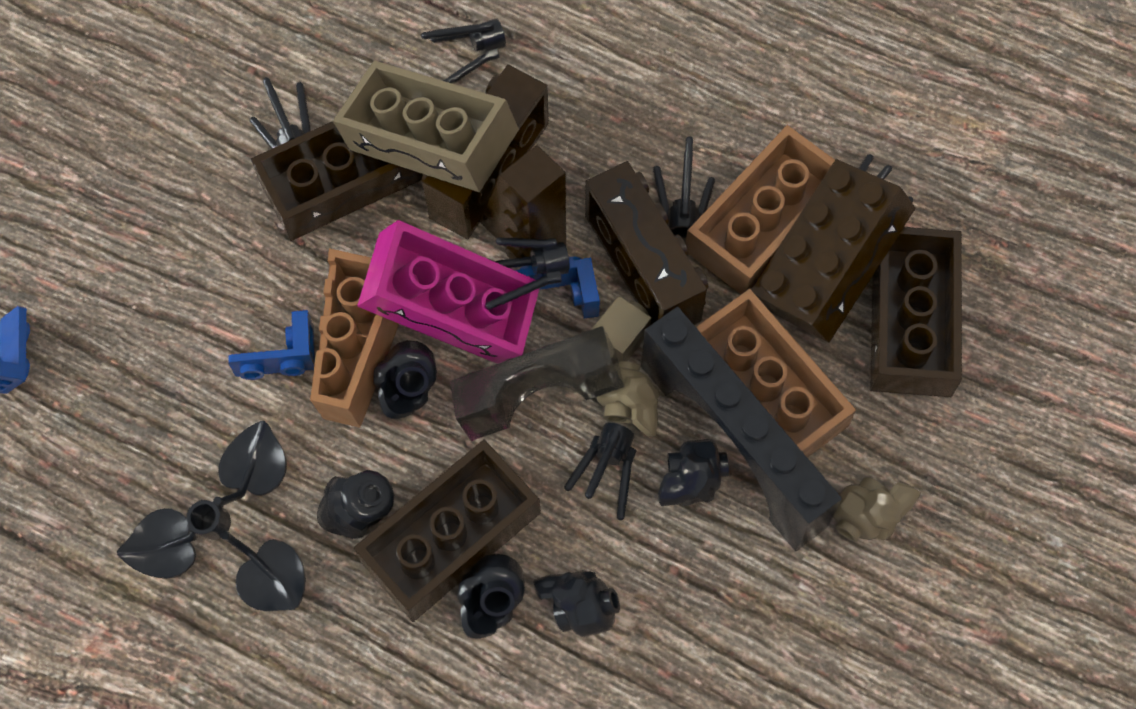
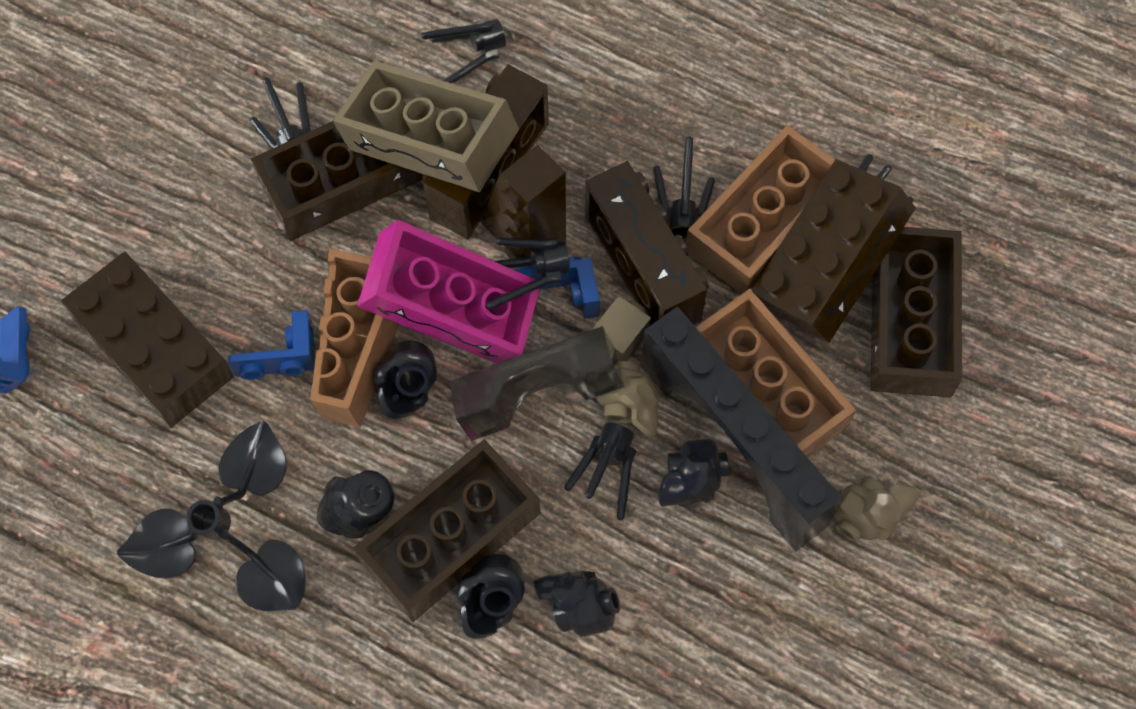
(148, 339): none -> dark brown brick

